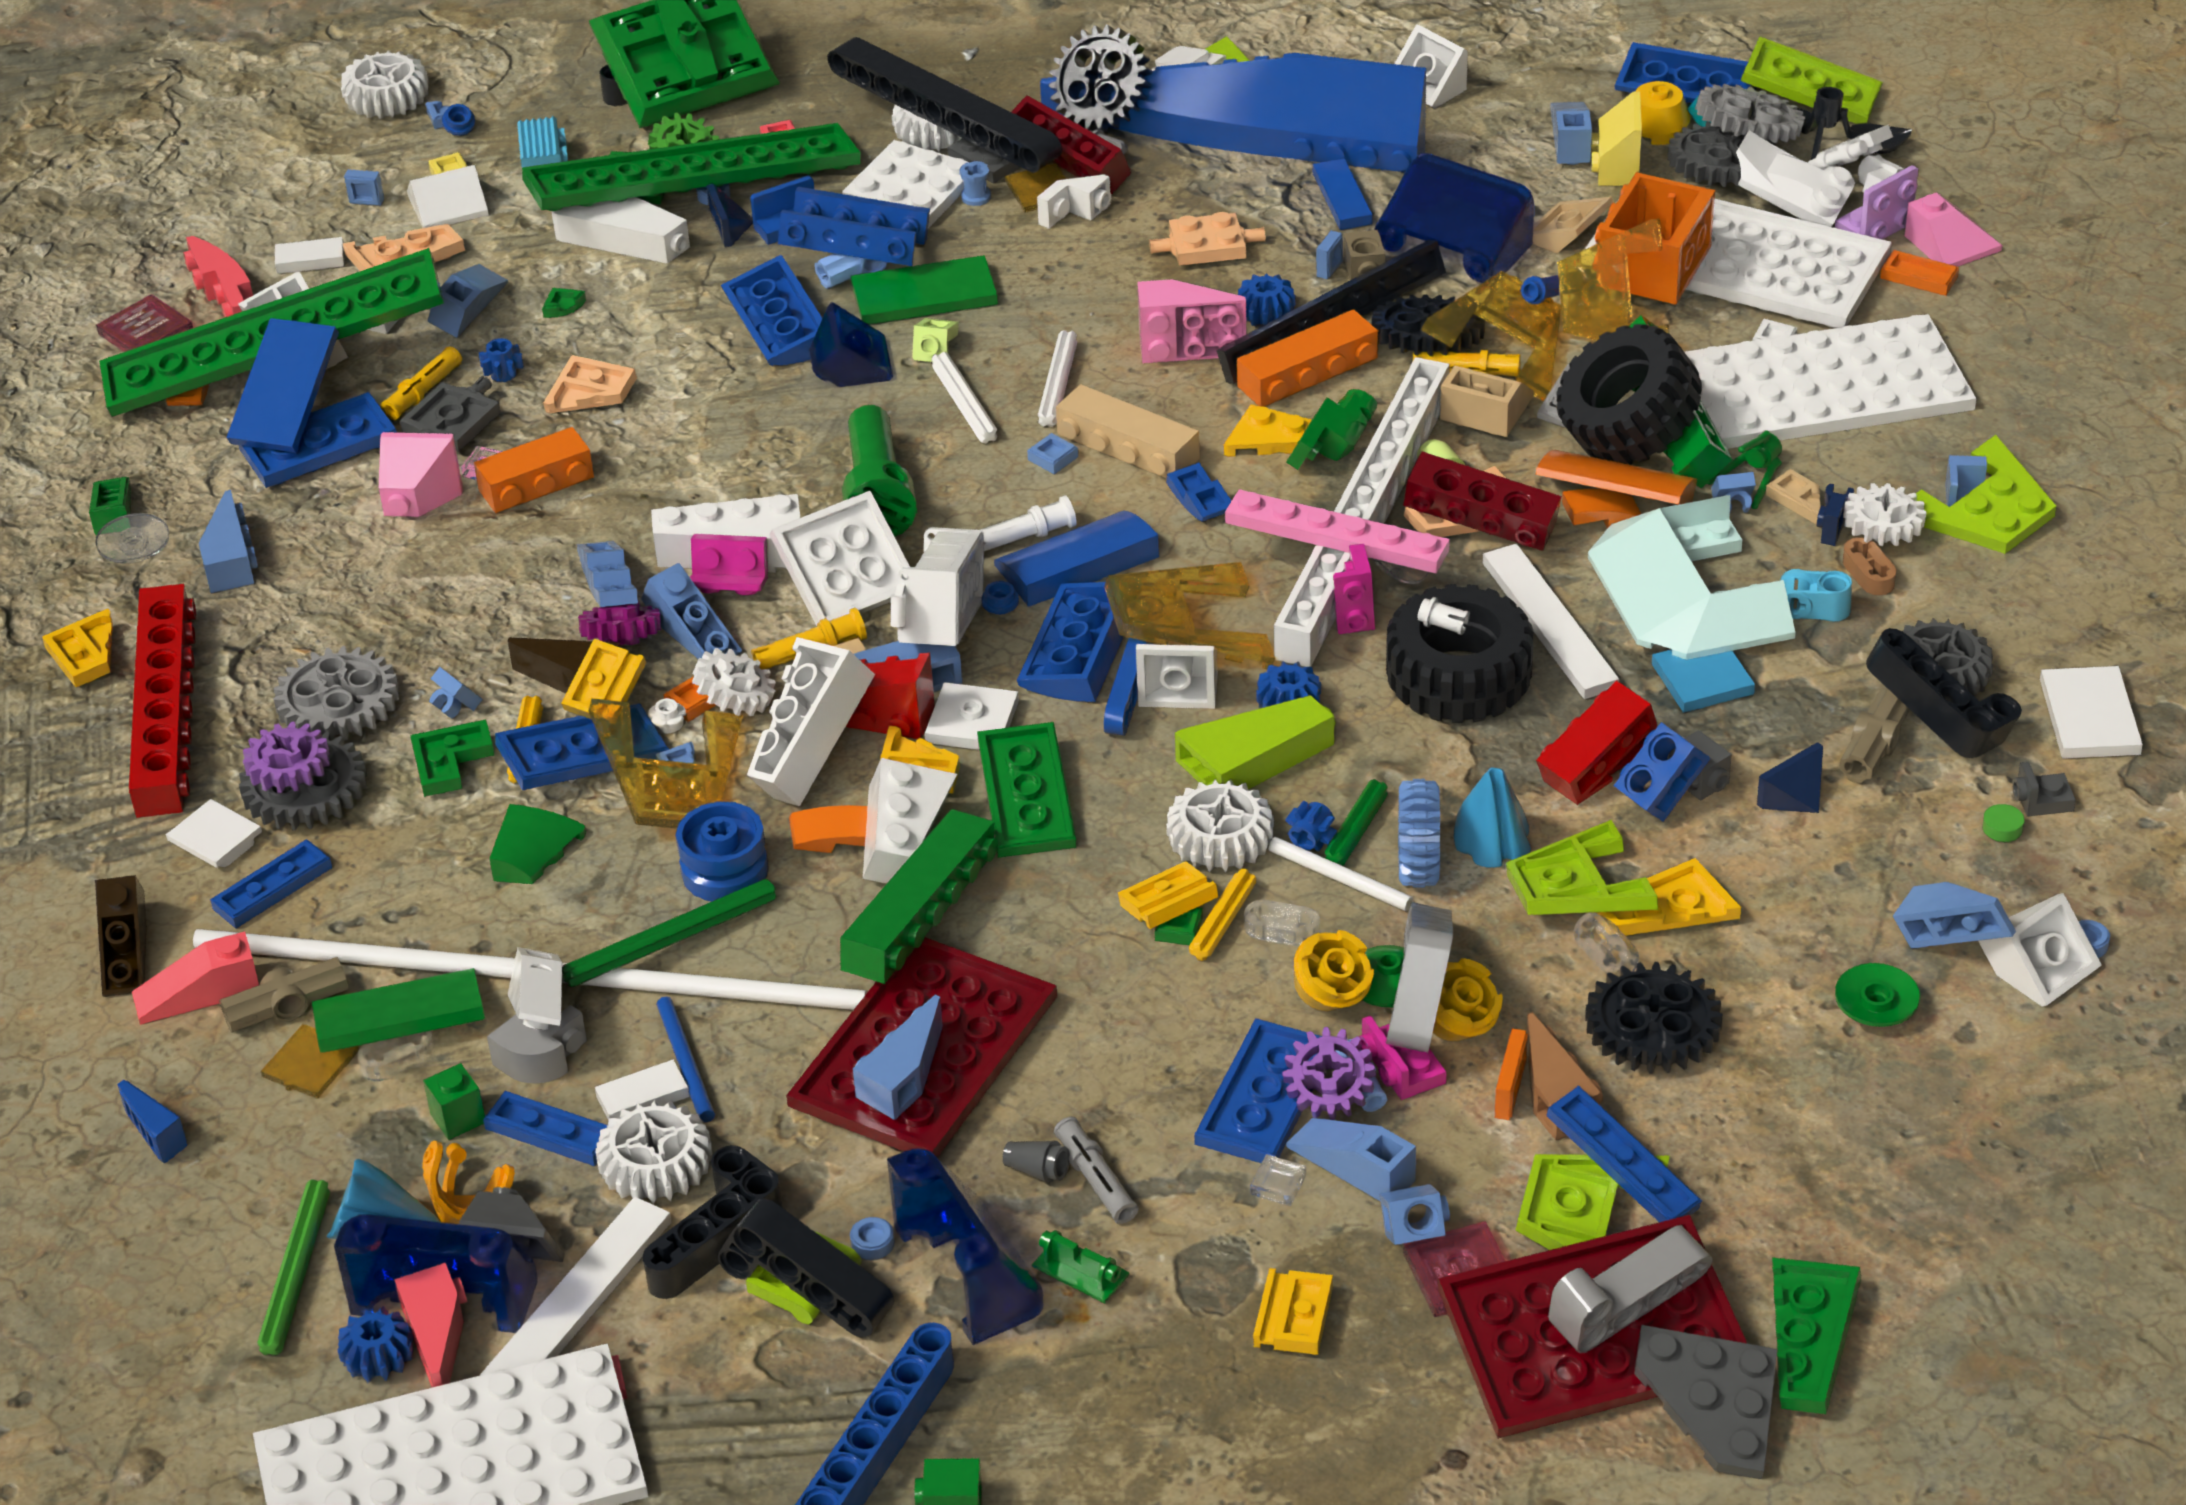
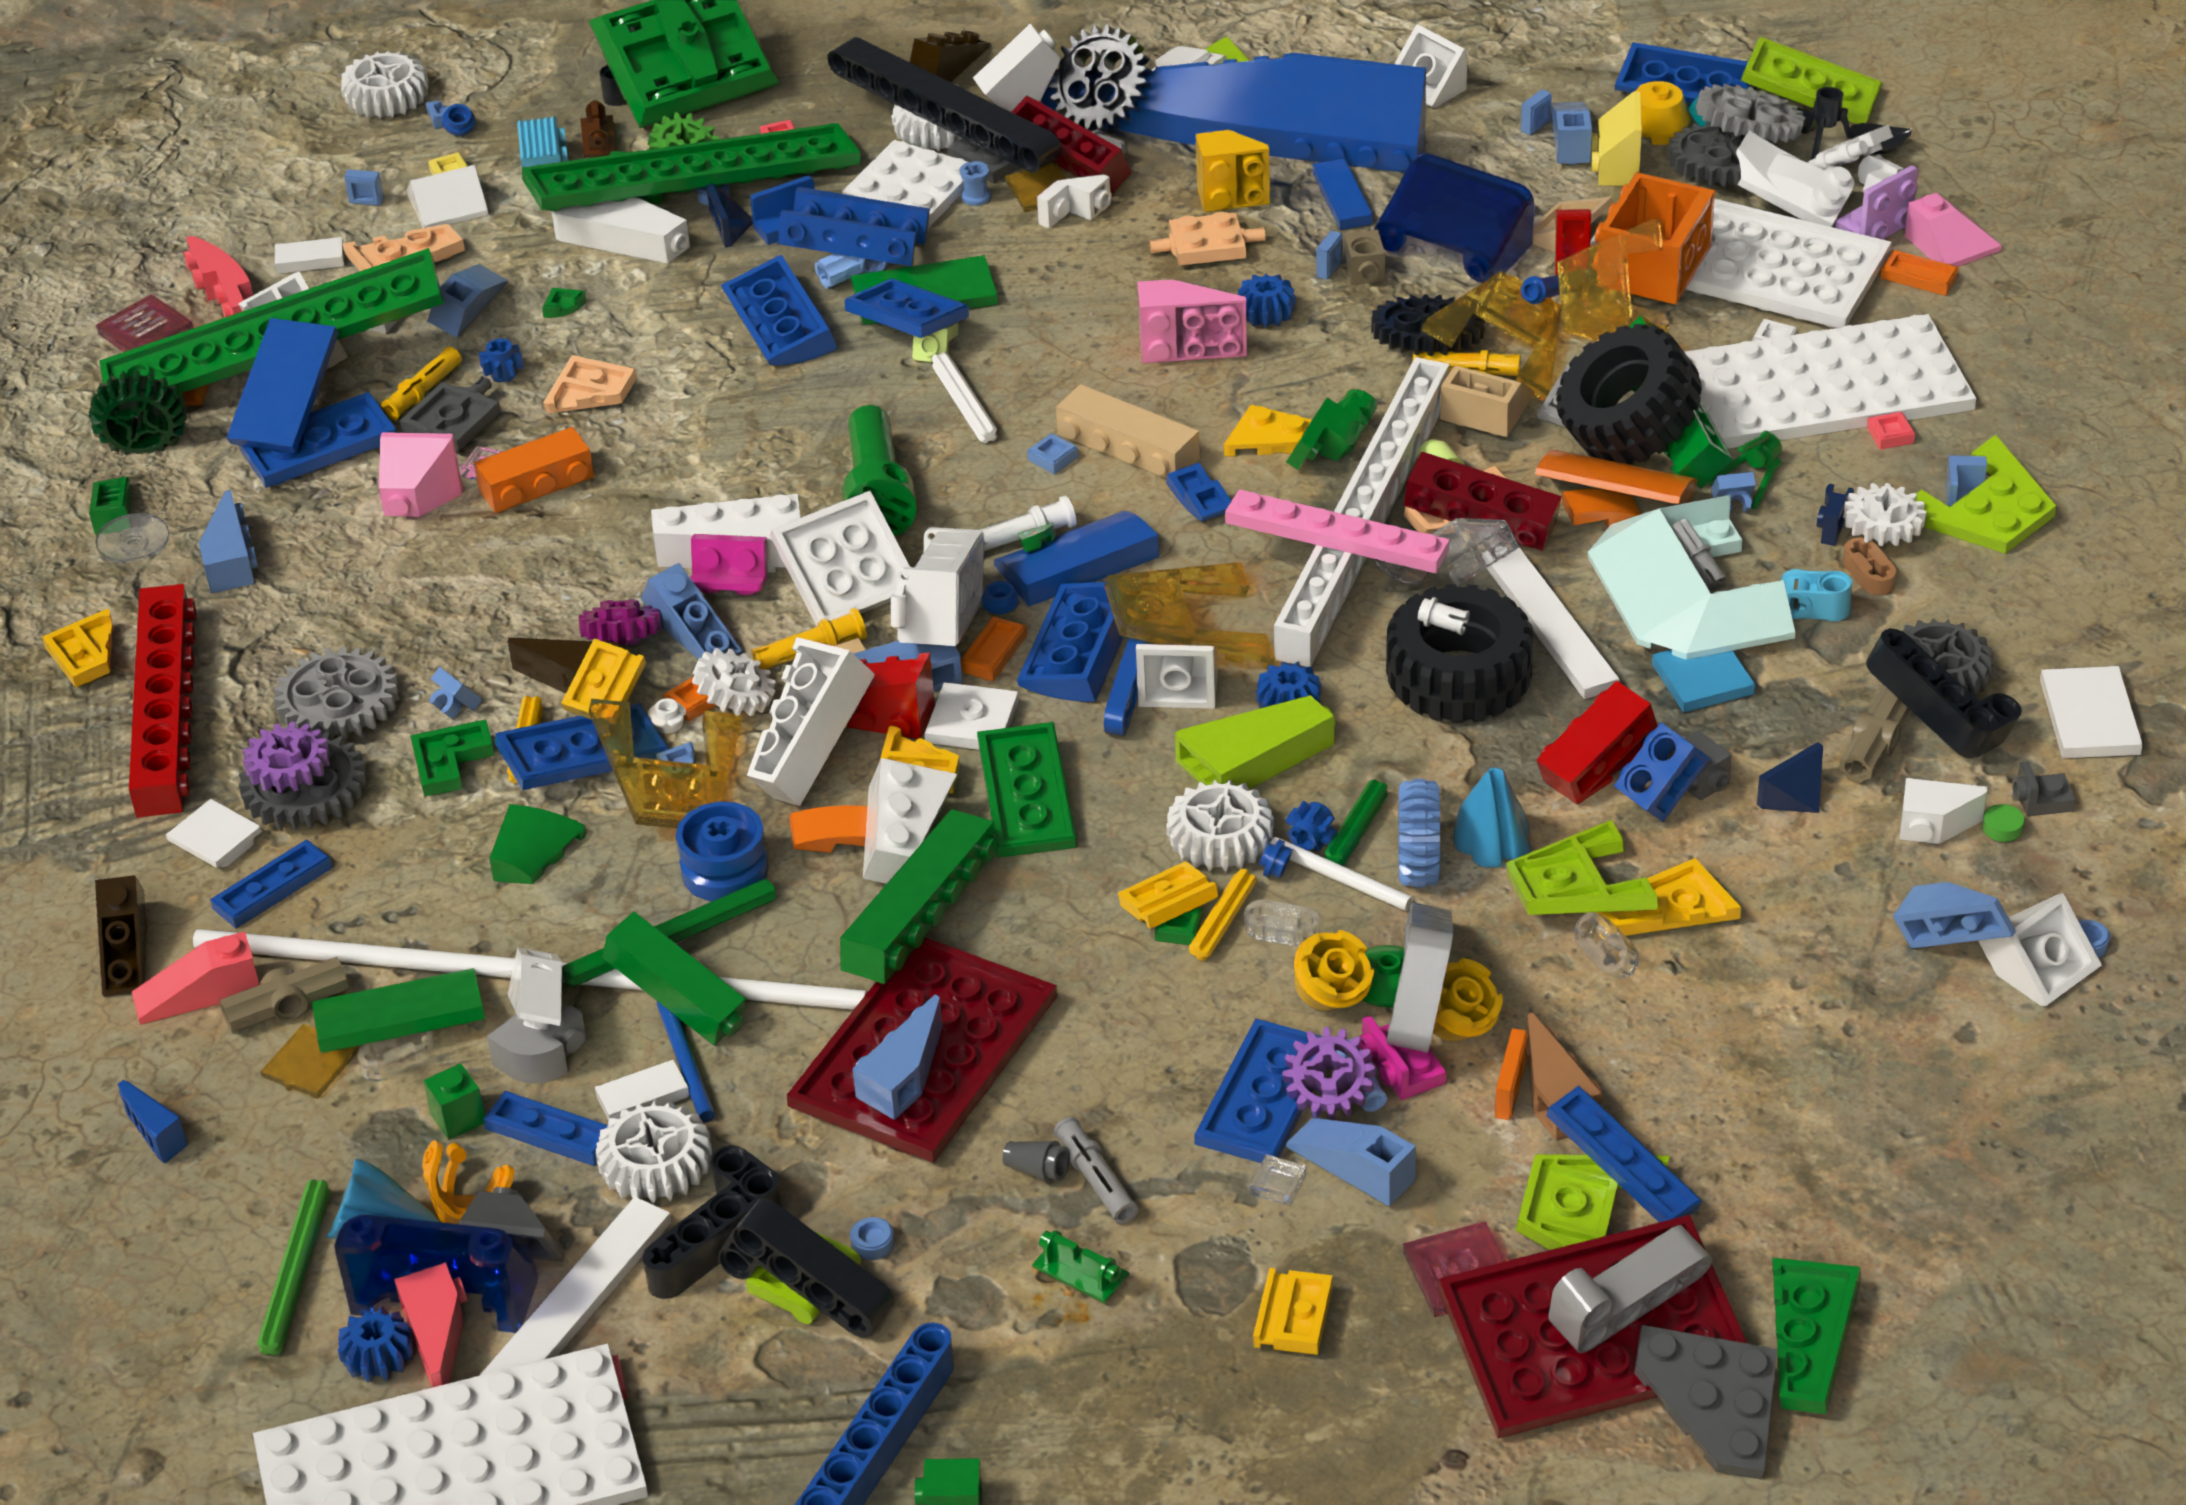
(137, 413): none -> dark green gear
(597, 131): none -> reddish brown hinge
(607, 573): medium blue slope -> none
(674, 978): none -> green brick
(849, 350): clear blue slope -> none
(906, 308): none -> blue tile
(943, 1208): clear blue windscreen -> none
(947, 54): none -> dark brown slope
(993, 648): none -> orange tile
(1020, 69): none -> white slope
(1032, 538): none -> green tile
(1057, 377): white axle -> none
(1231, 171): none -> yellow slope
(1275, 859): none -> blue plate
(1307, 358): orange brick -> none
(1354, 593): dark pink bracket -> none
(1361, 294): black plate -> none
(1395, 1211): medium blue brick -> none
(1475, 546): none -> clear slope
(1536, 112): none -> medium blue tile
(1571, 233): none -> red plate
(1653, 1017): black gear -> none
(1698, 553): none -> light grey axle
(1796, 494): tan tile -> none
(1877, 994): green dish -> none
(1890, 430): none -> coral tile
(1939, 810): none -> white slope

